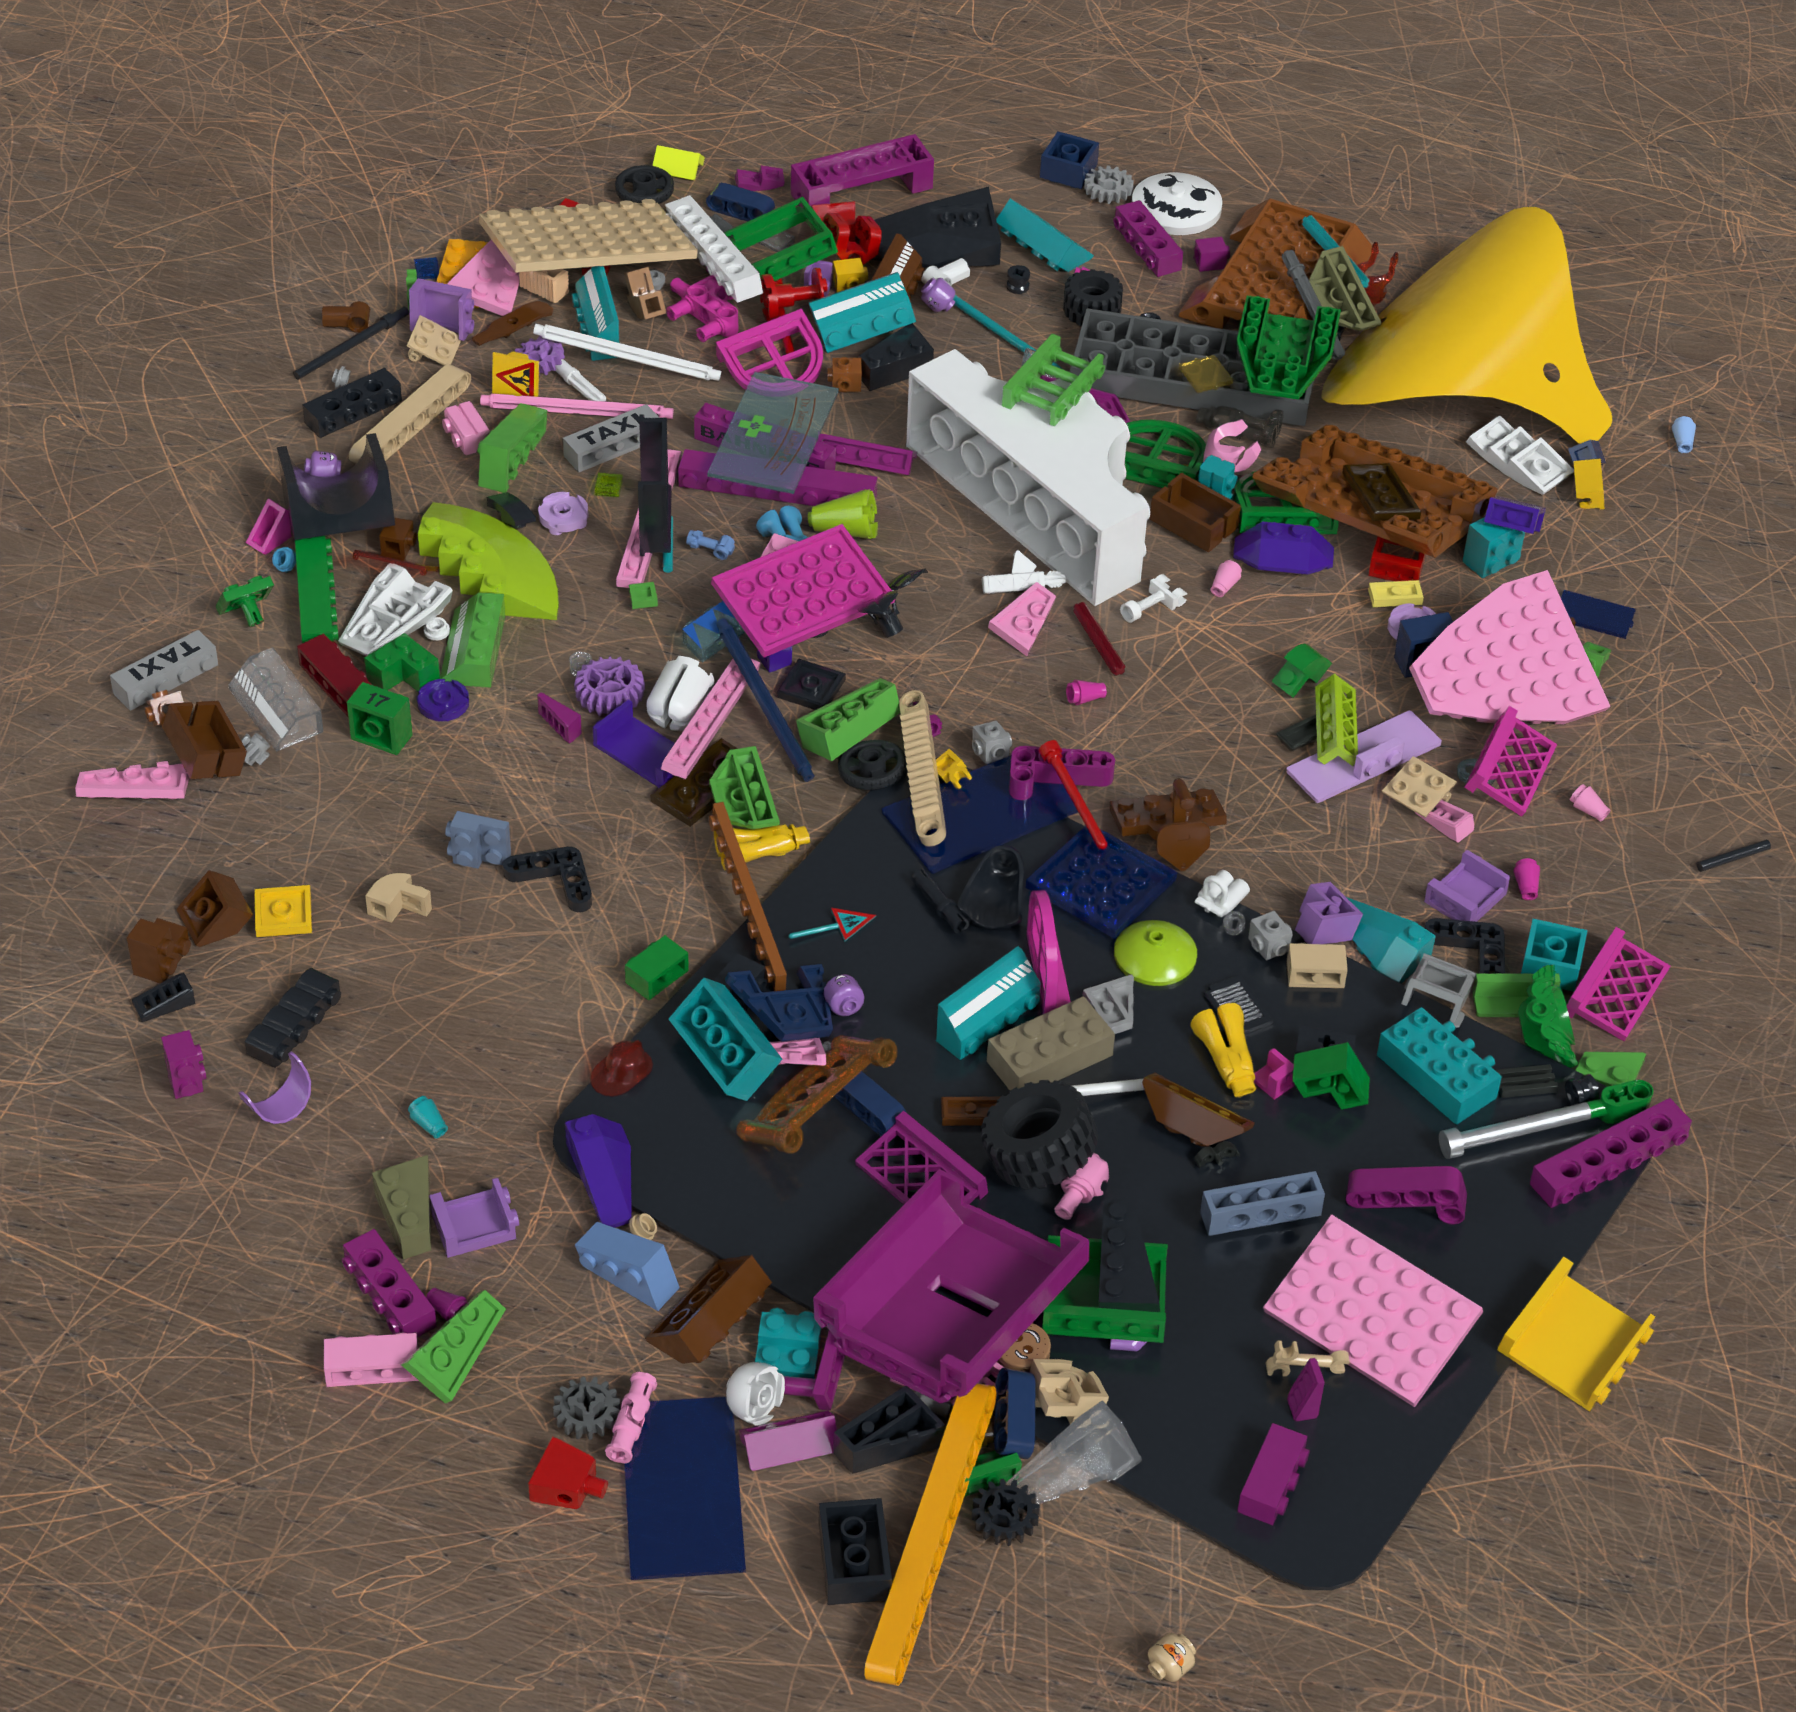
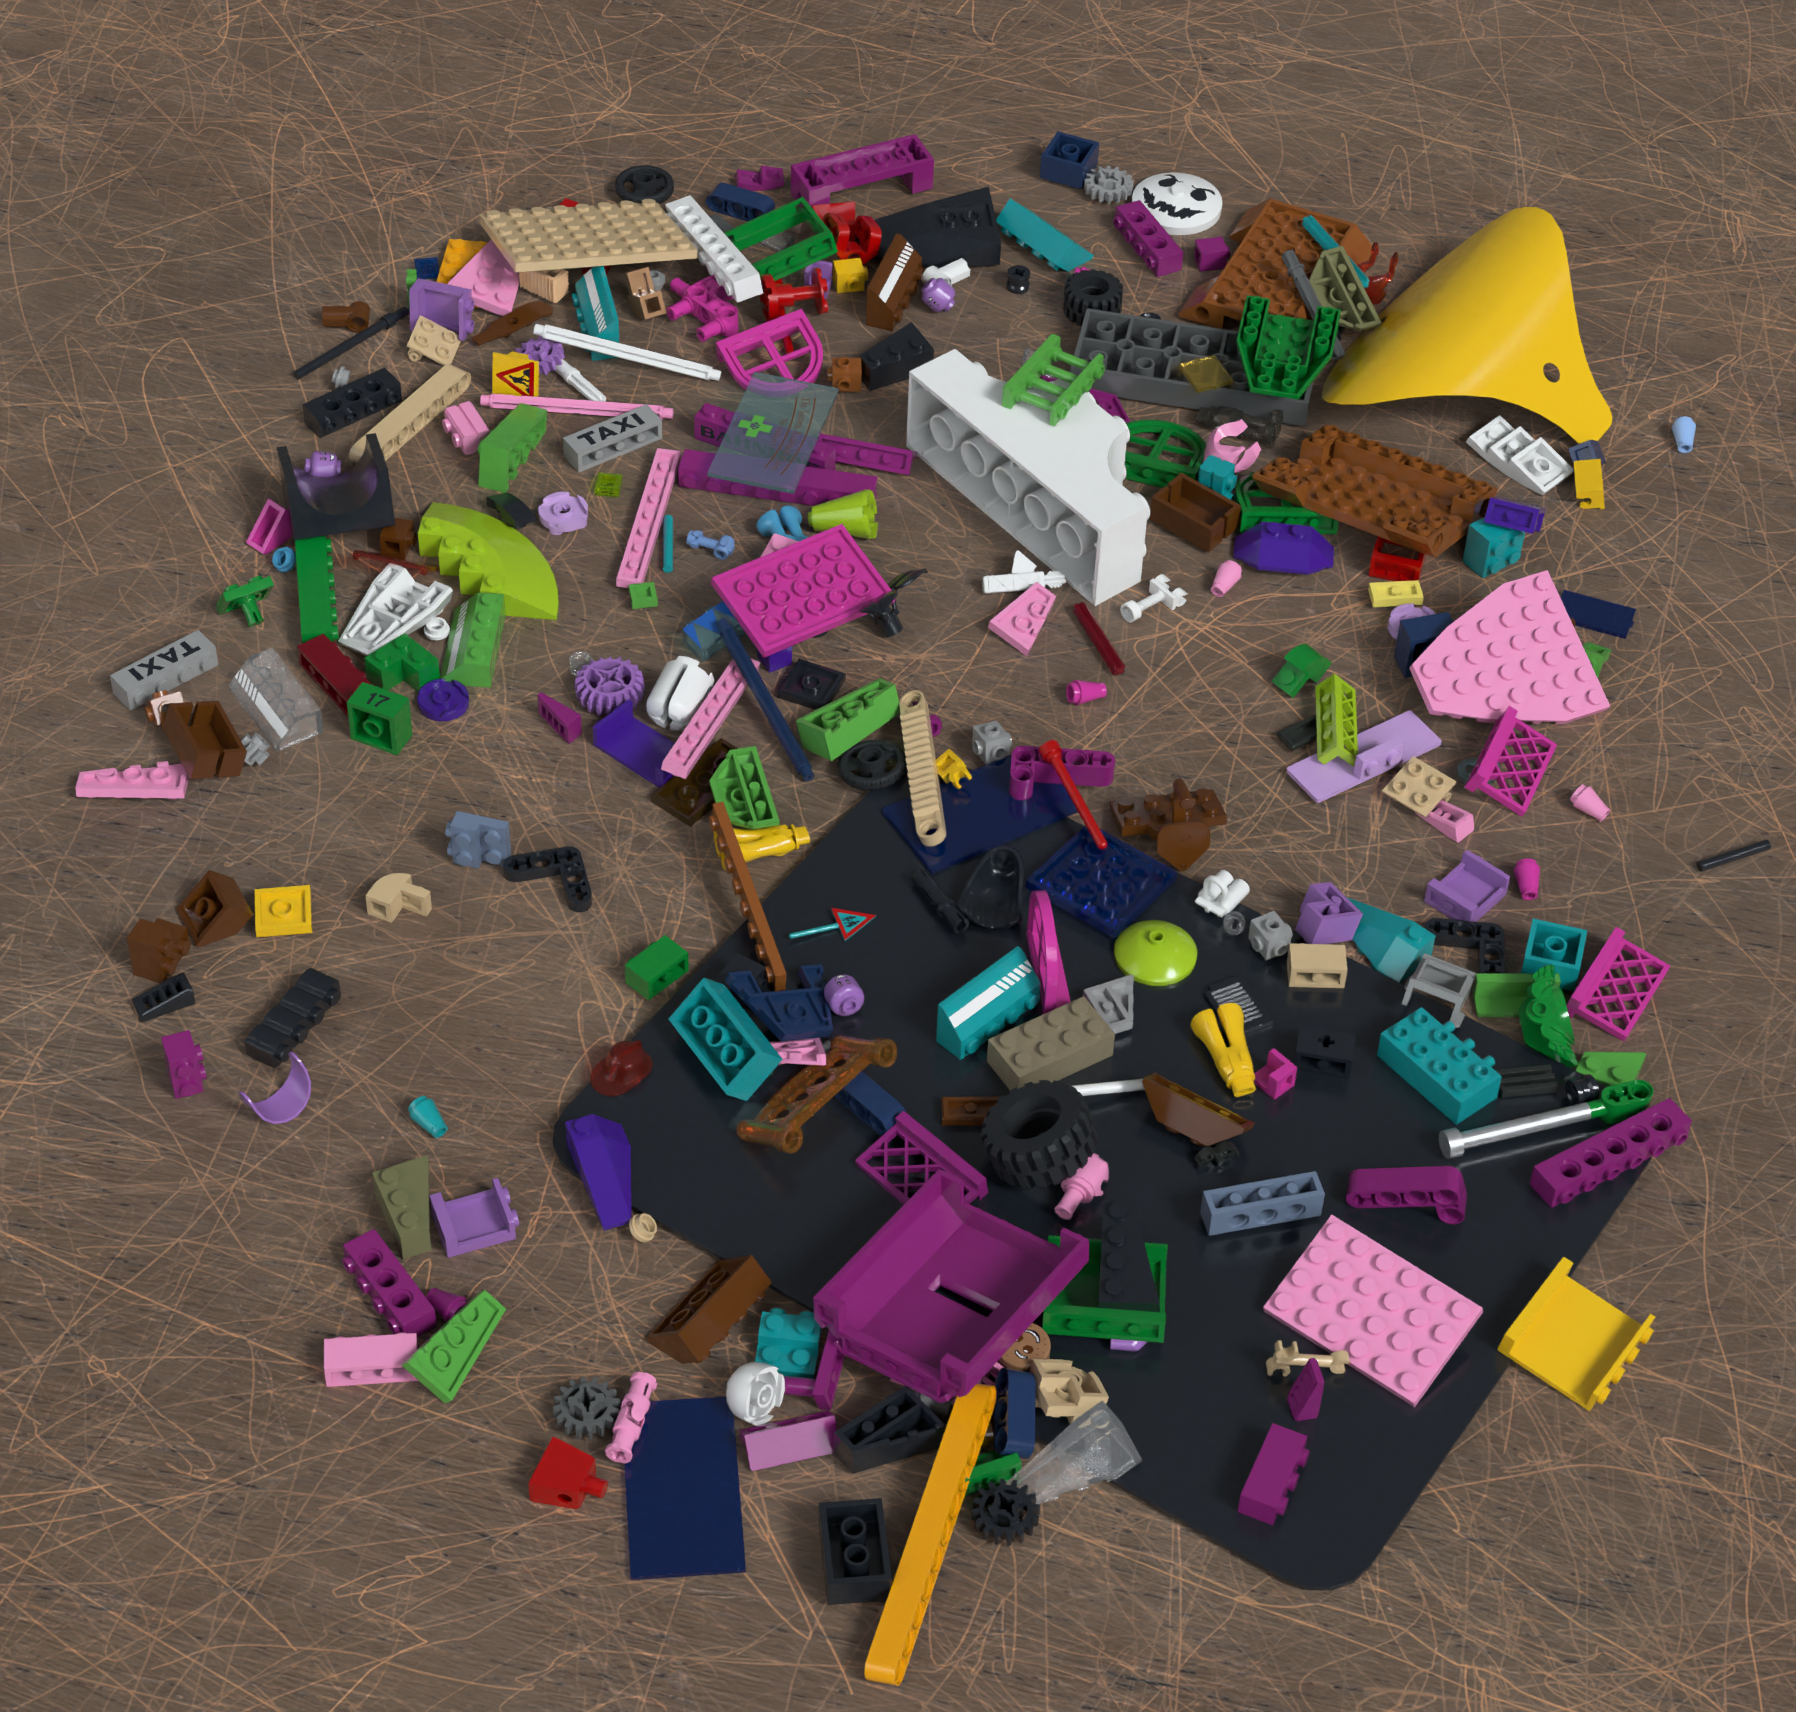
(629, 1263): medium blue wedge -> none
(654, 489): black piece -> none
(678, 162): neon yellow panel -> none
(862, 312): teal slope -> none
(993, 326): teal bar -> none
(1171, 1657): tan head -> none
(1333, 1071): green brick -> none
(1381, 491): dark brown tile -> none

